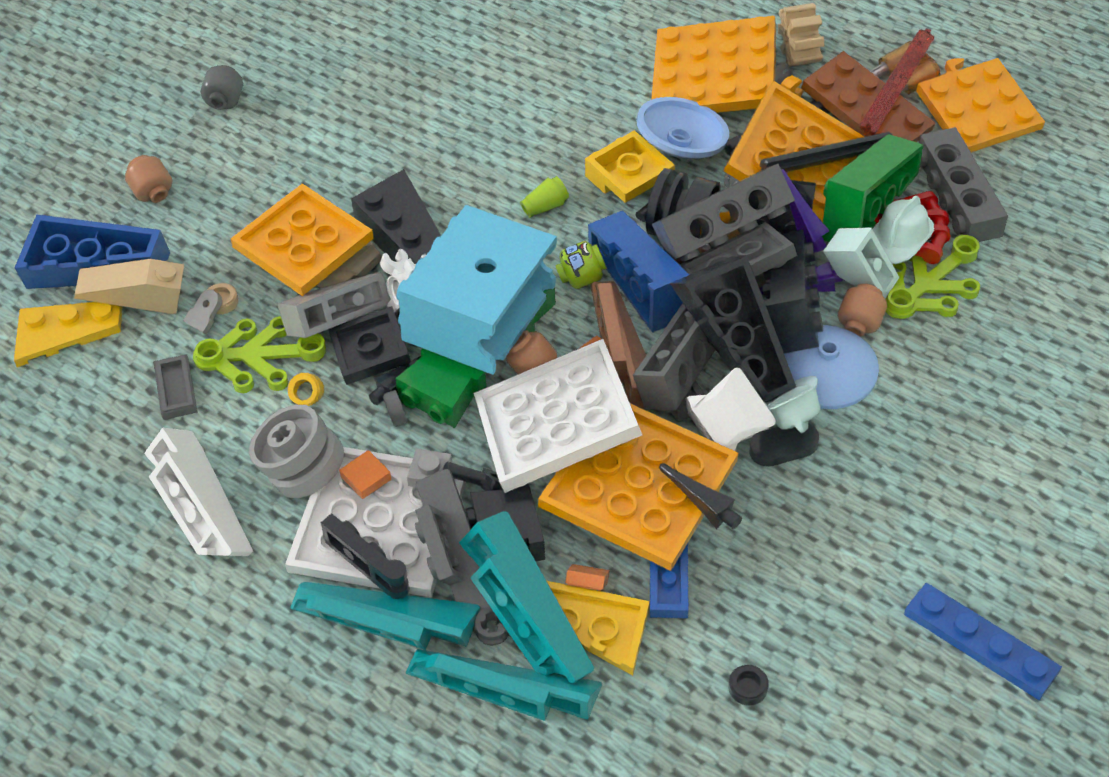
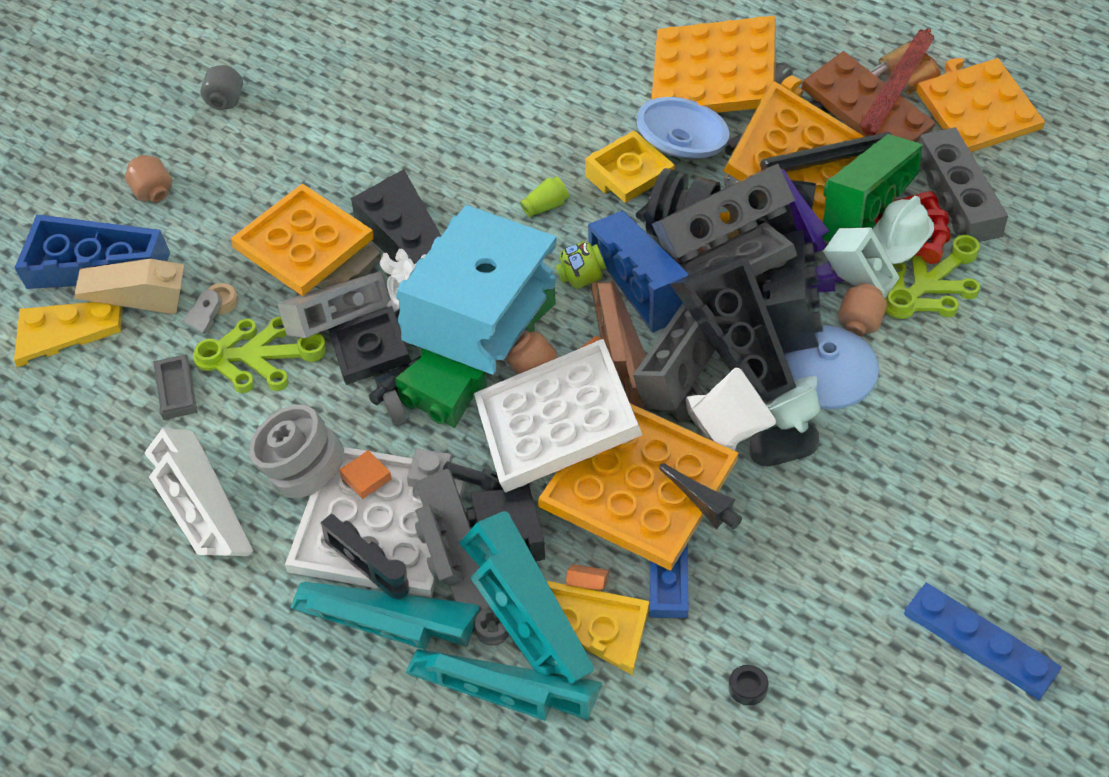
(317, 386): yellow piece -> none
(800, 34): tan gear -> none

